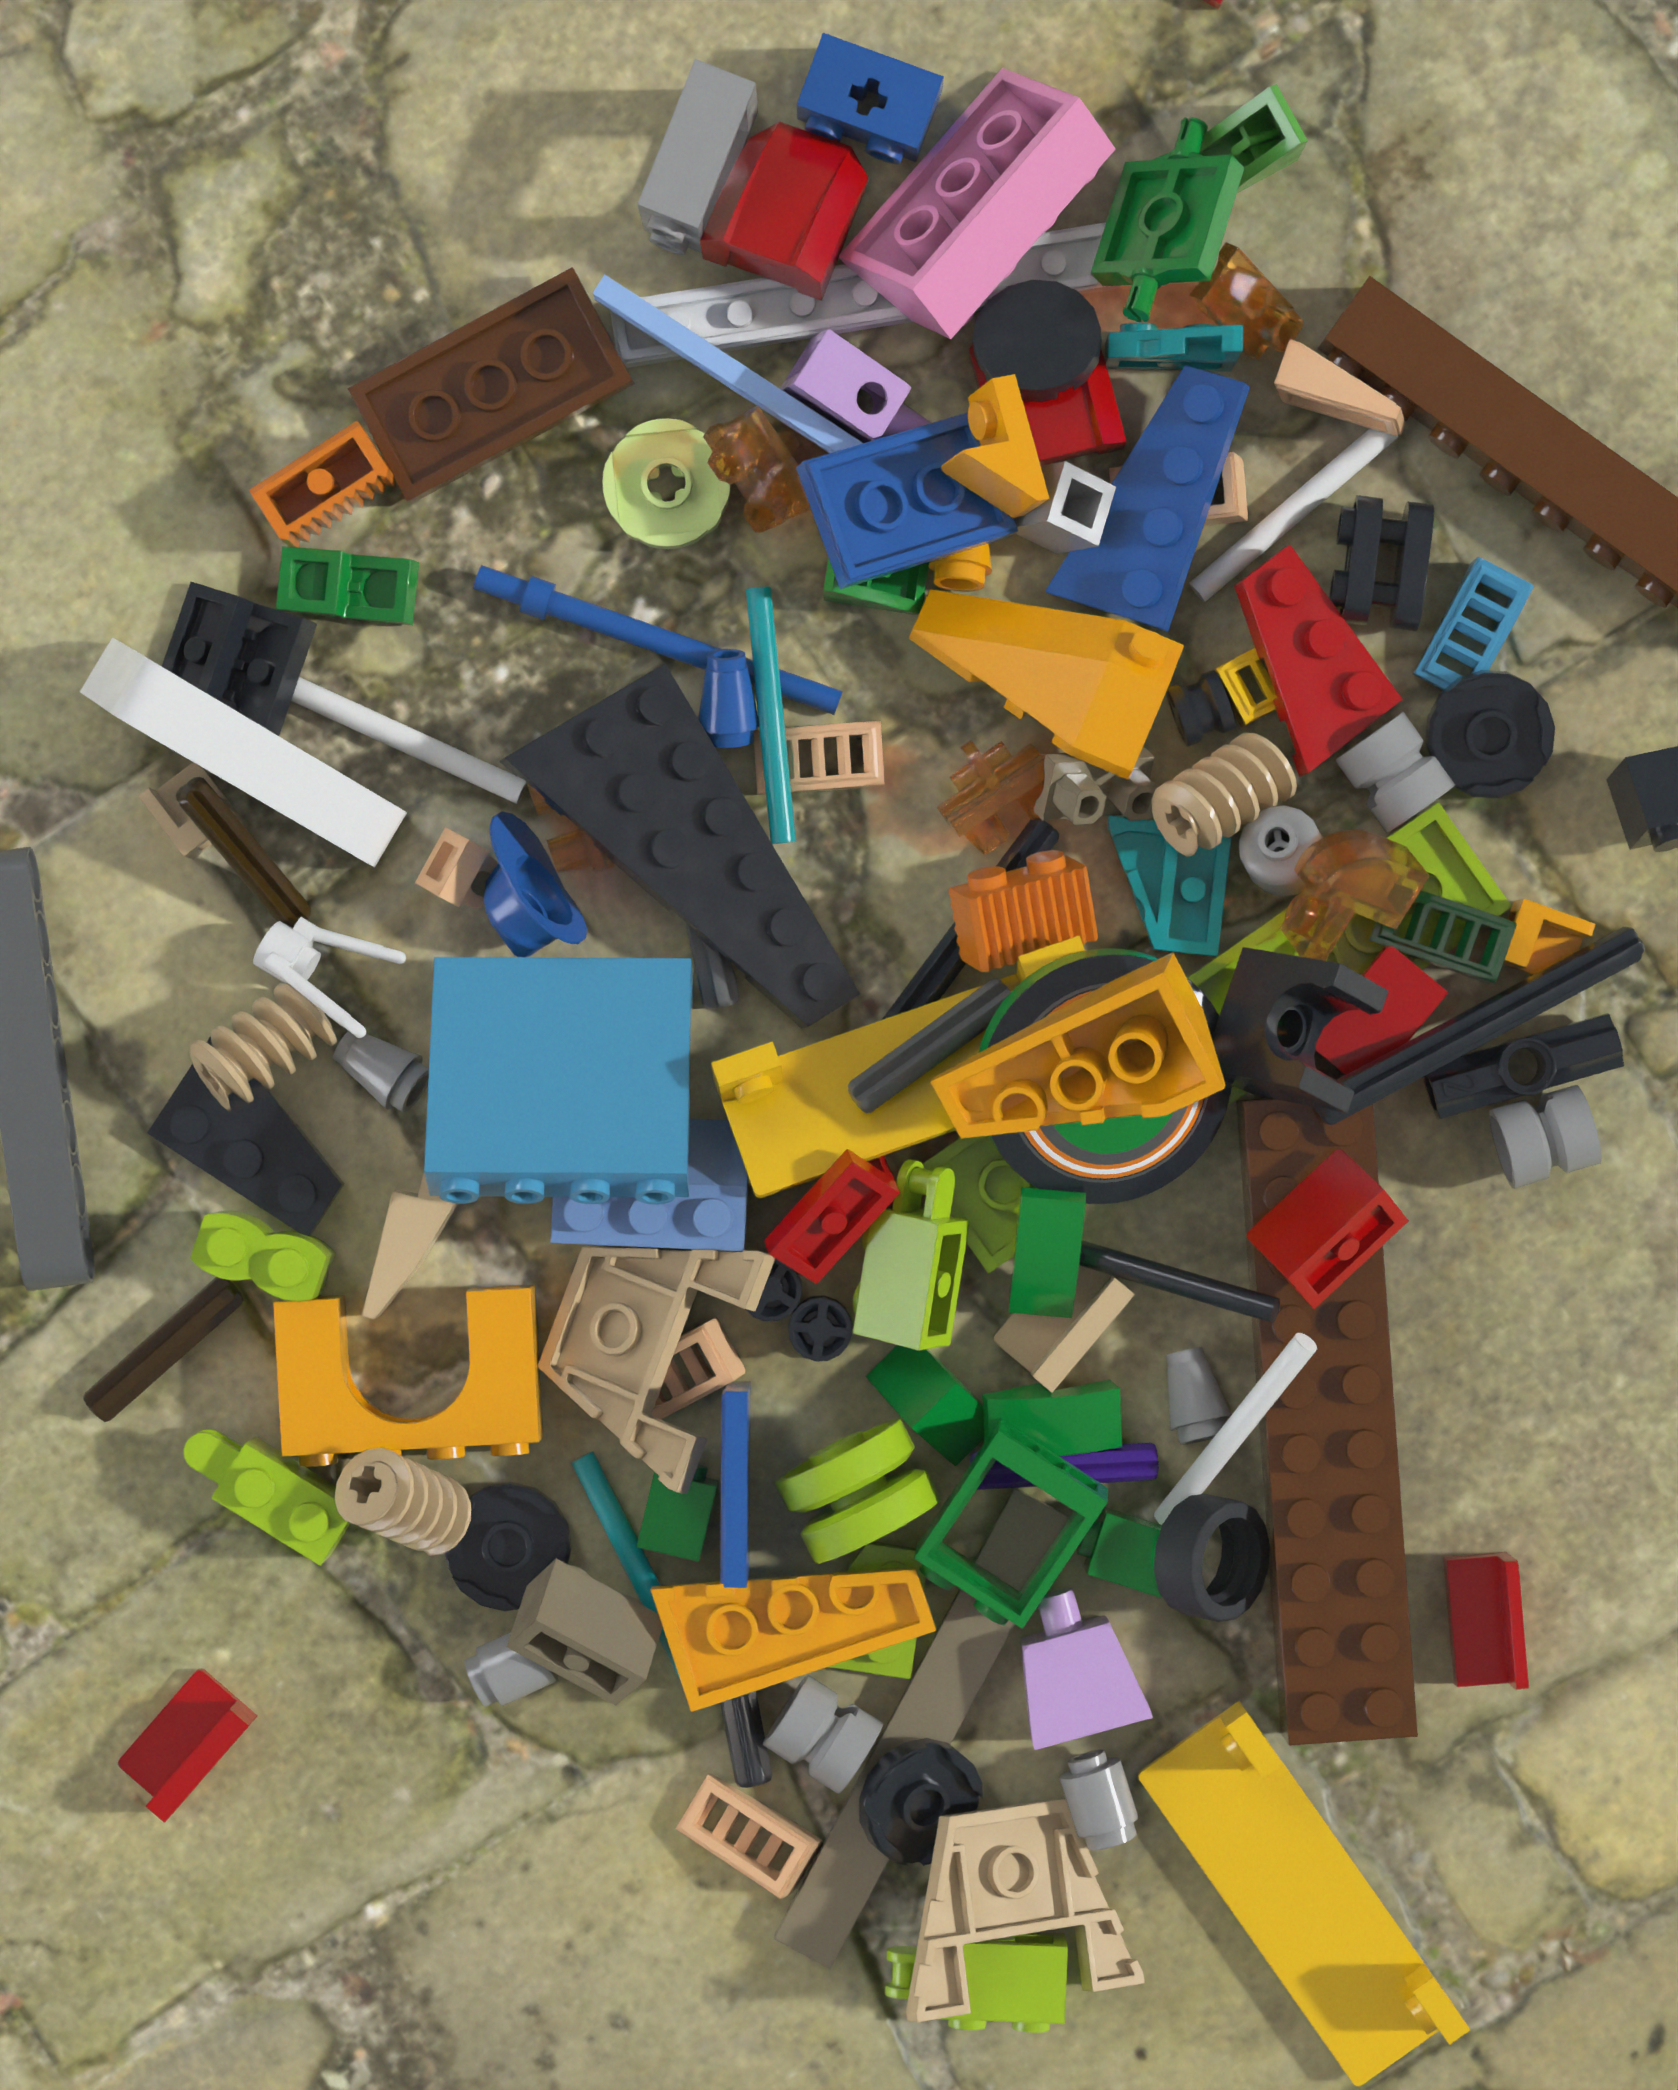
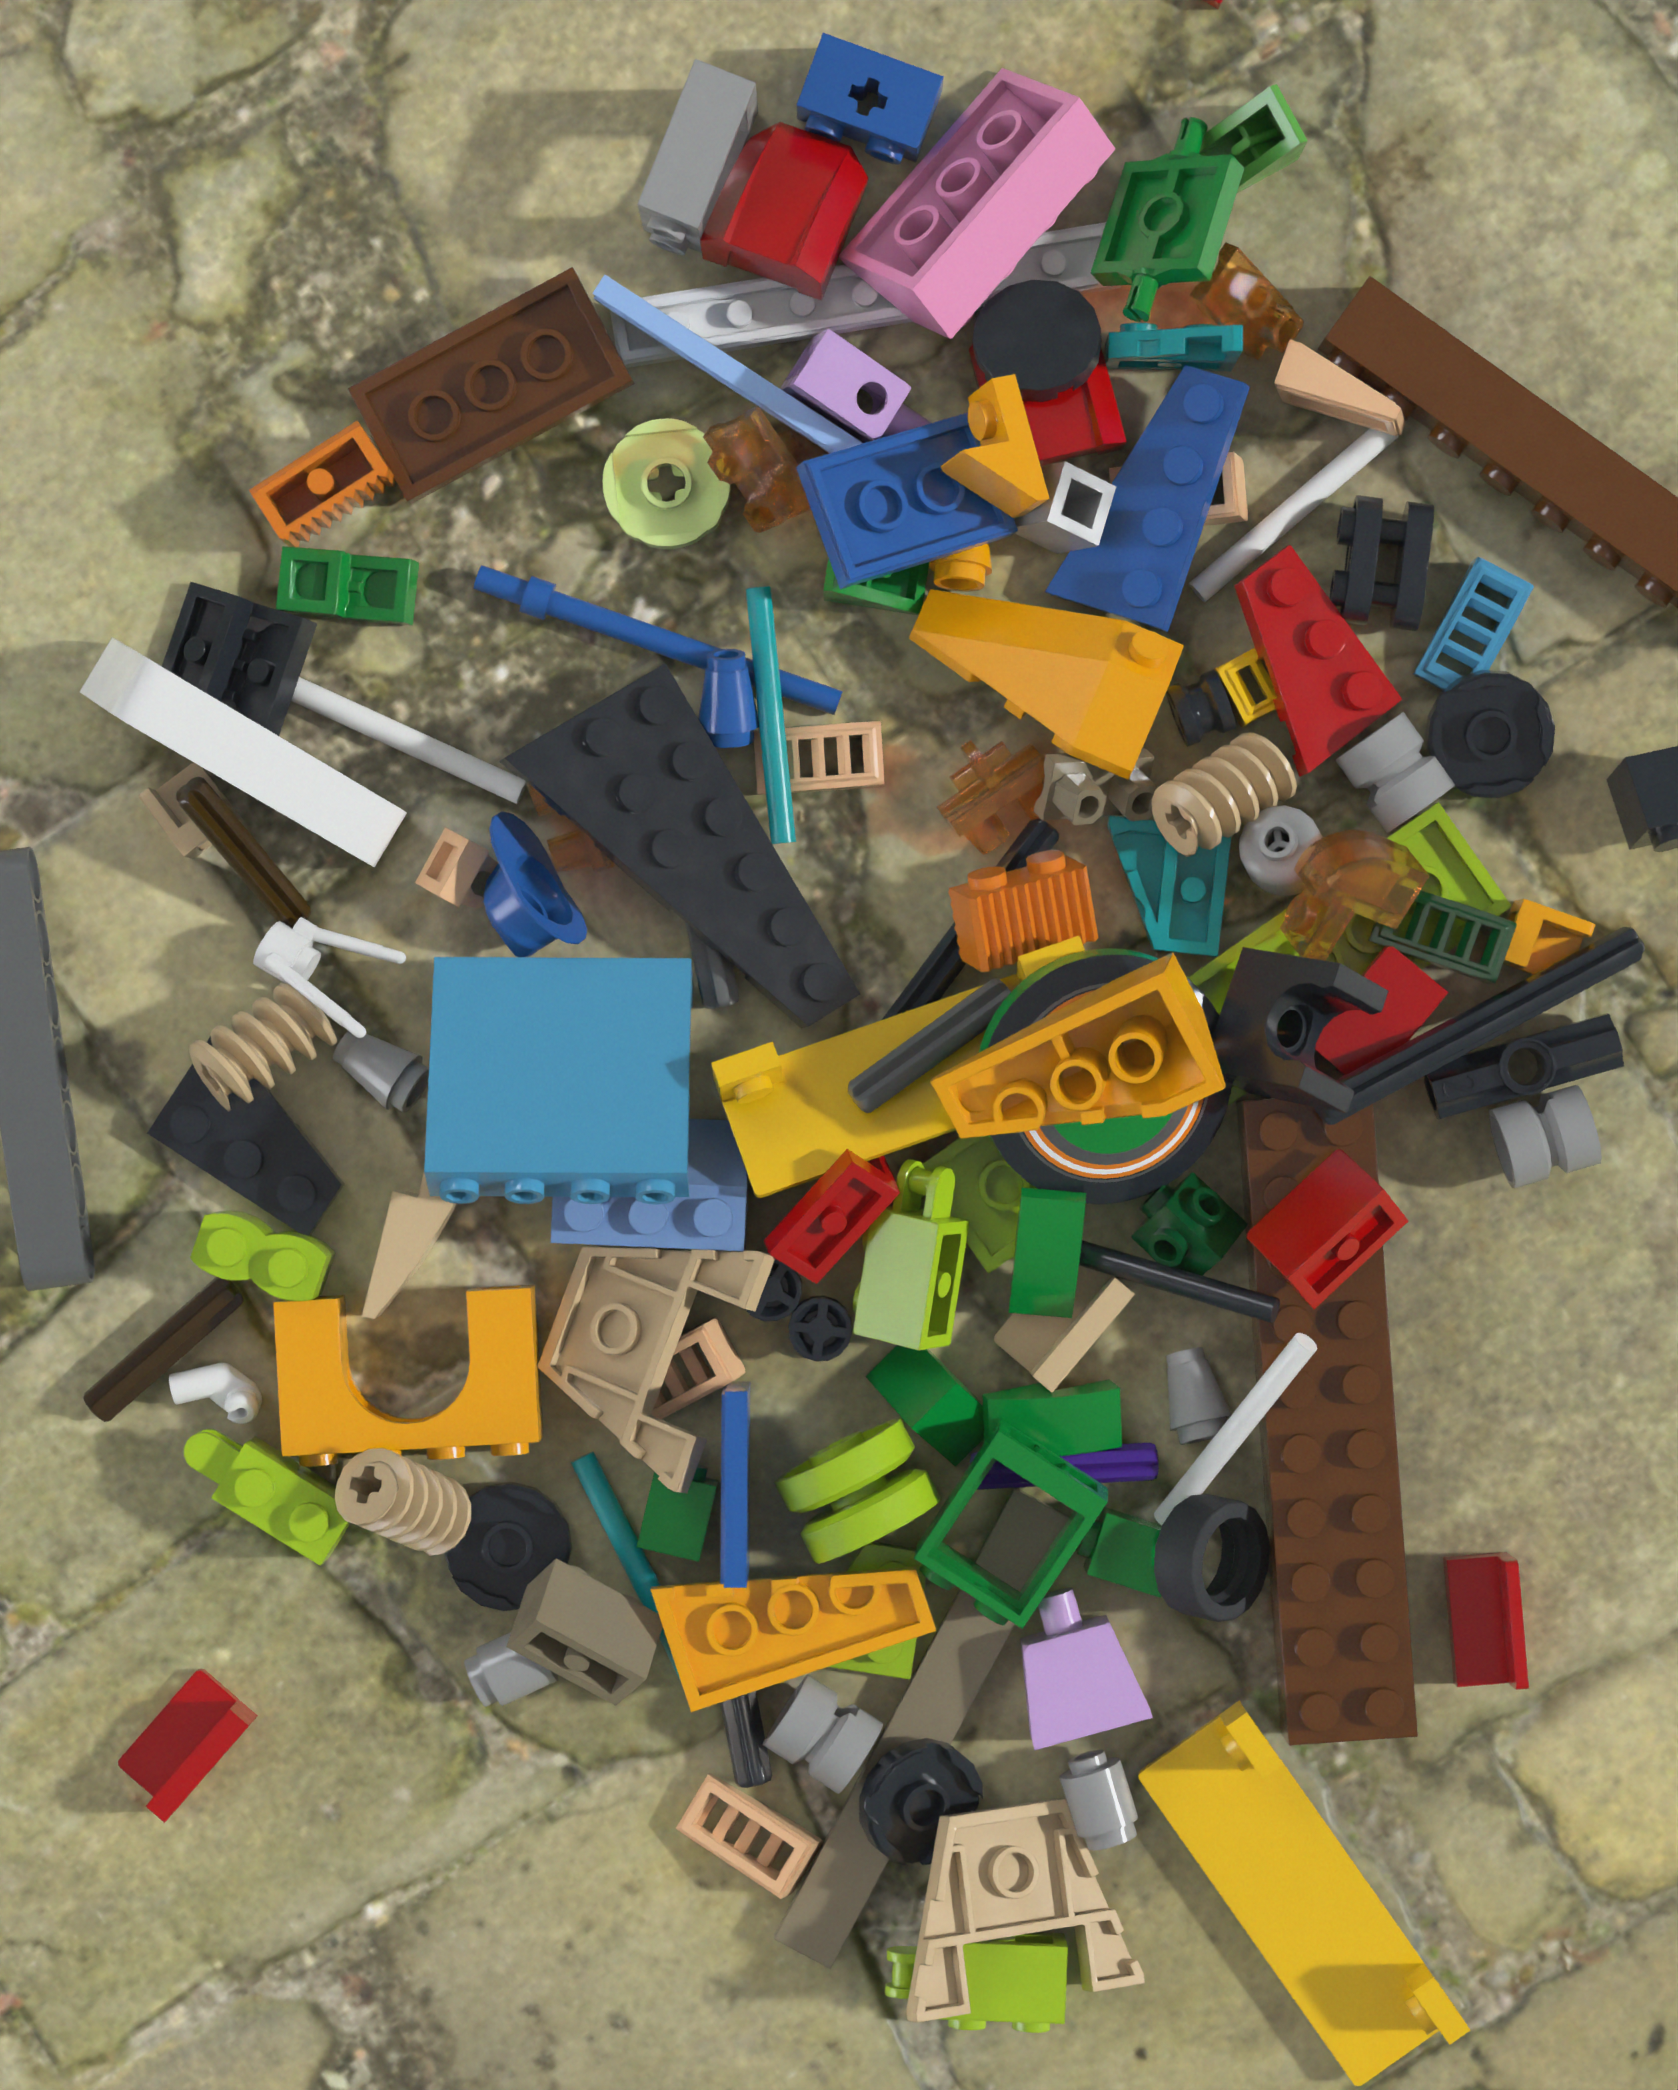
(221, 1384): none -> white arm
(1188, 1226): none -> dark green brick

